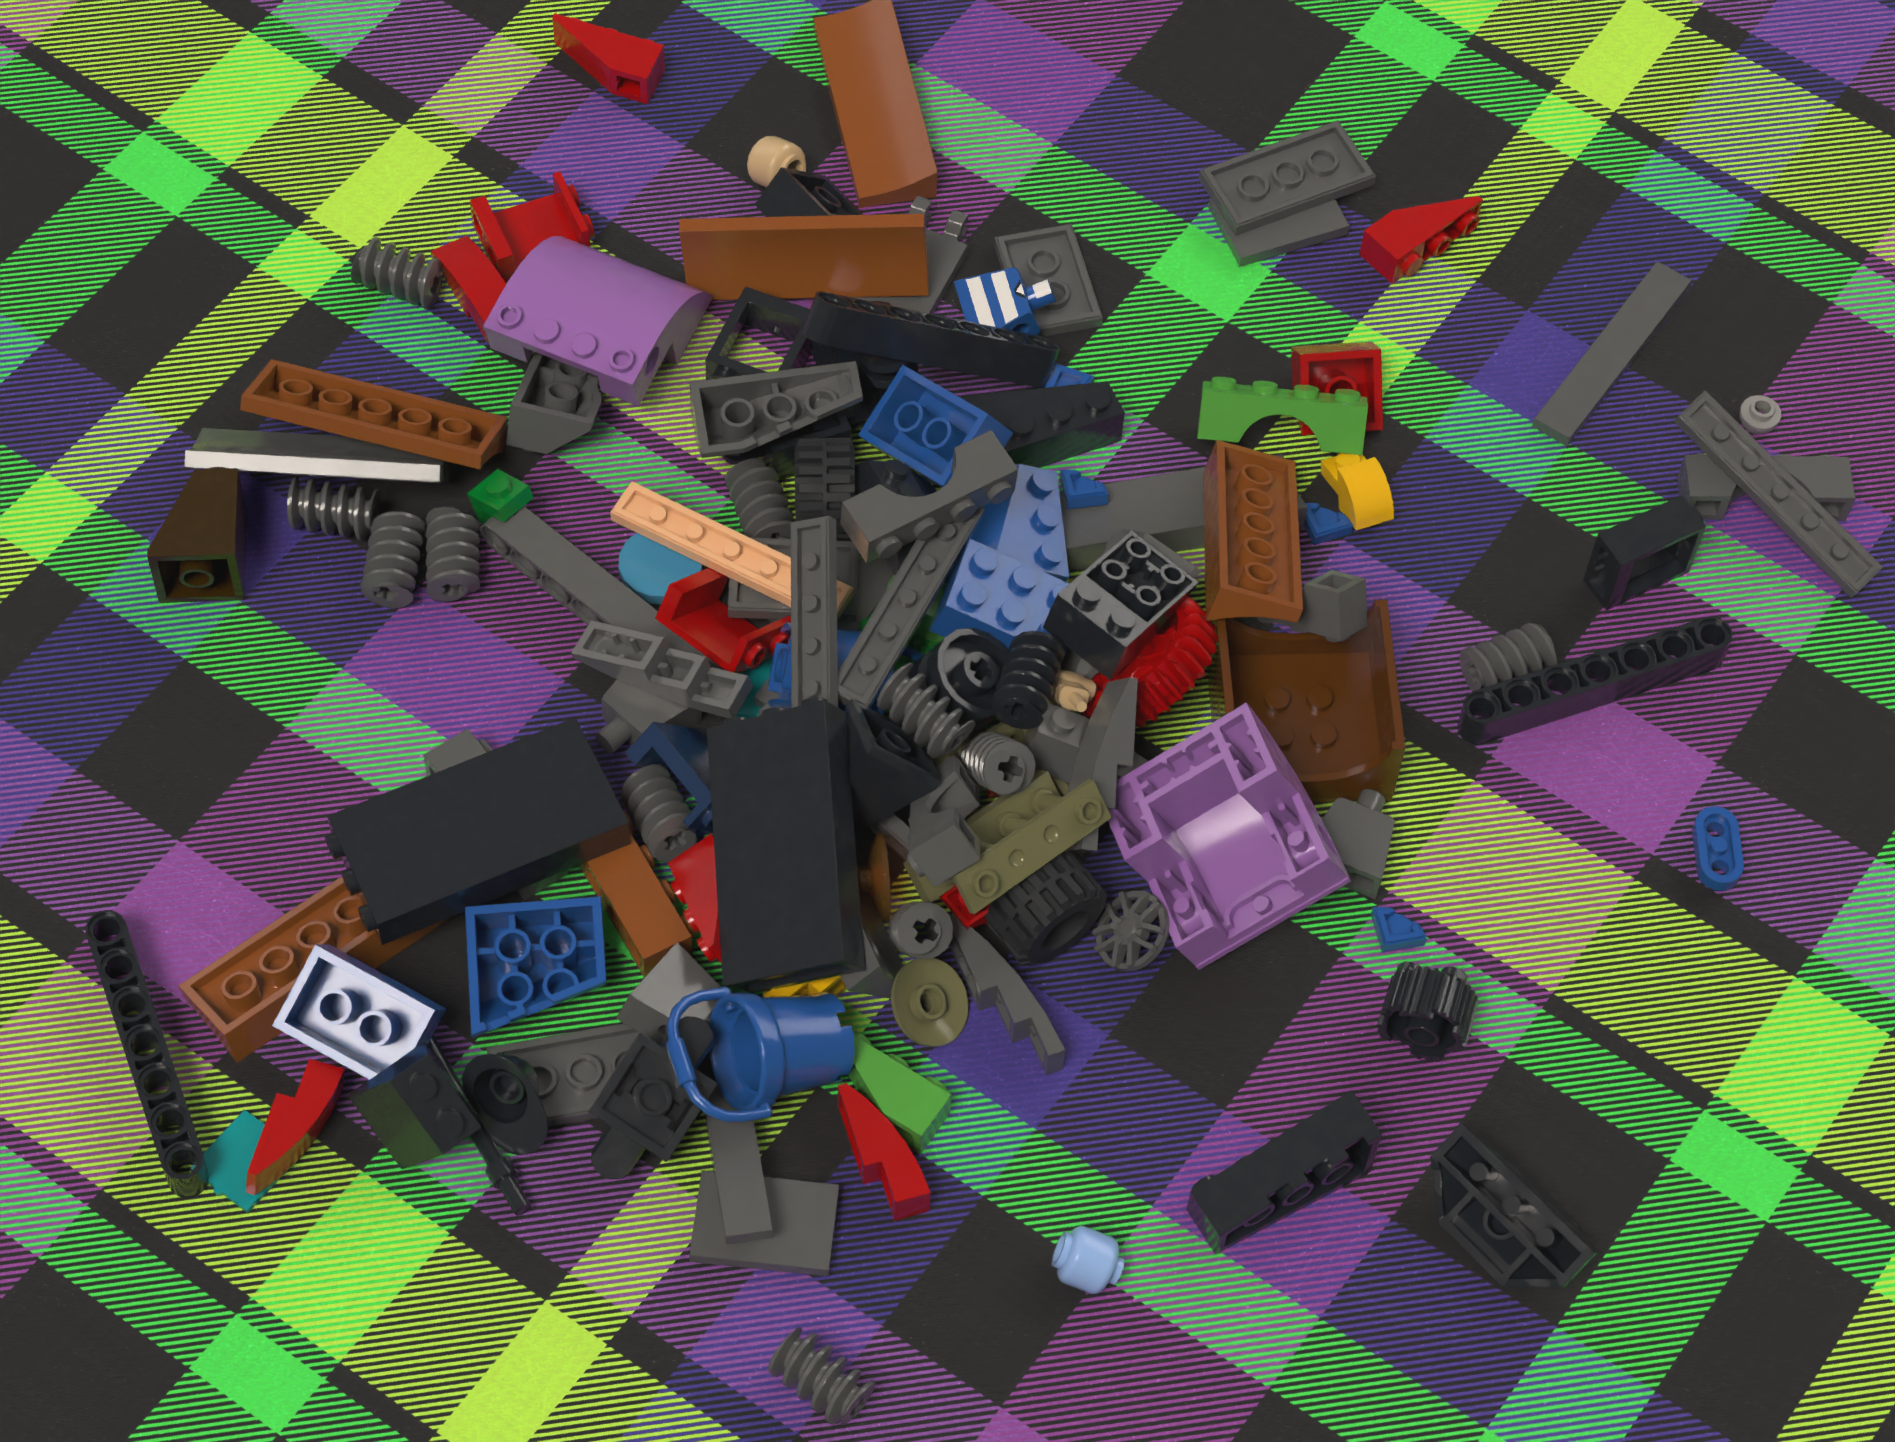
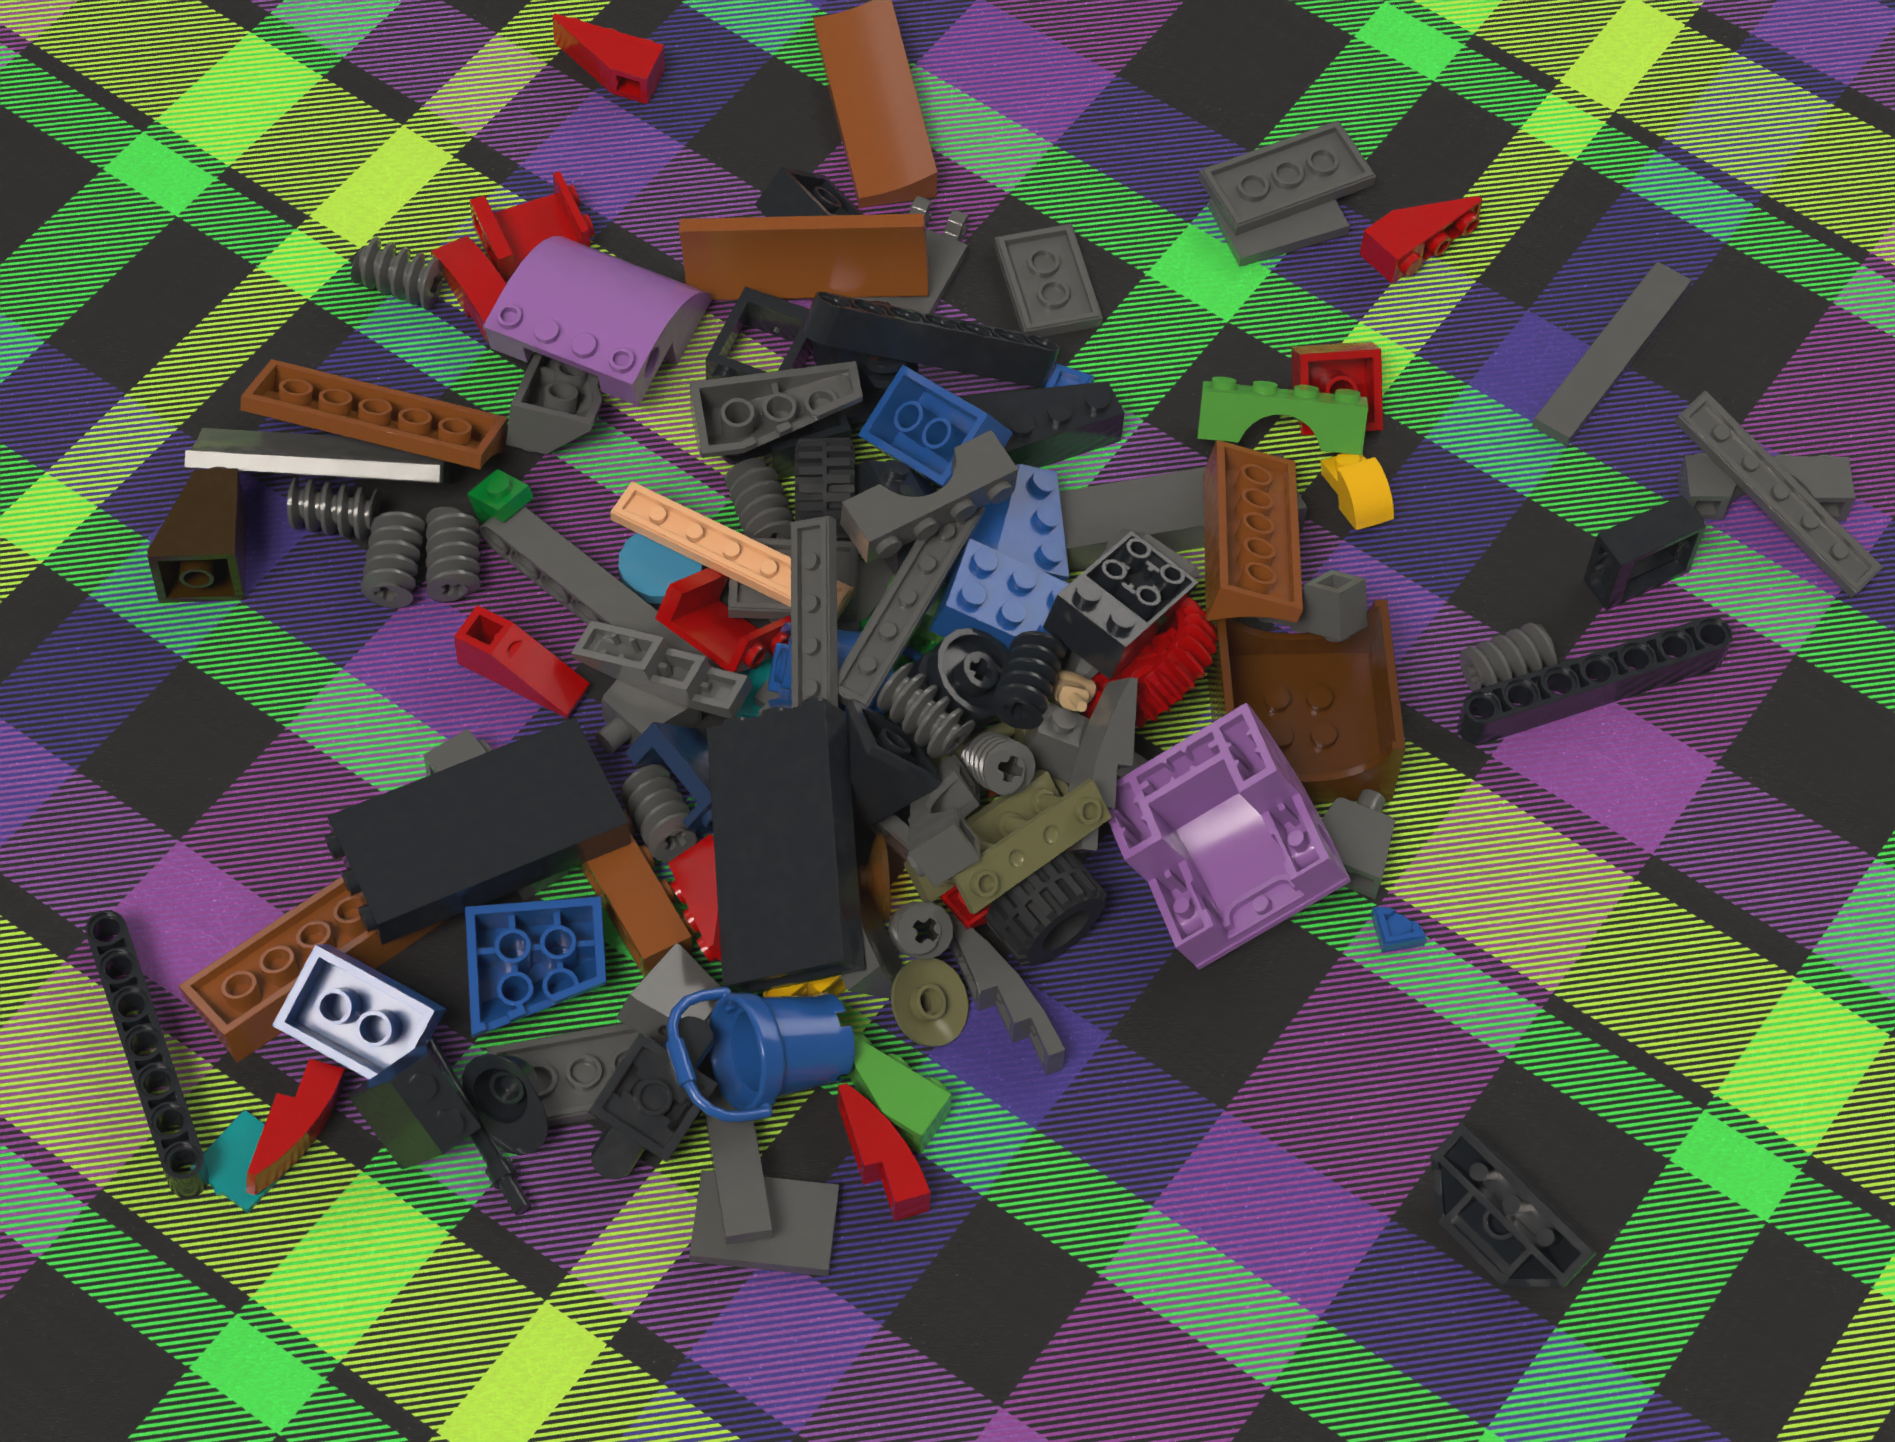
(517, 662): none -> red slope
(770, 155): tan head -> none
(819, 1378): dark grey piece -> none
(1004, 300): blue torso -> none
(1082, 491): blue tile -> none
(1087, 1259): light blue head -> none
(1131, 930): dark grey wheel -> none
(1286, 1174): black wedge -> none
(1325, 524): blue tile -> none
(1428, 1010): black brick -> none
(1717, 852): blue plate -> none
(1755, 421): light grey plate -> none

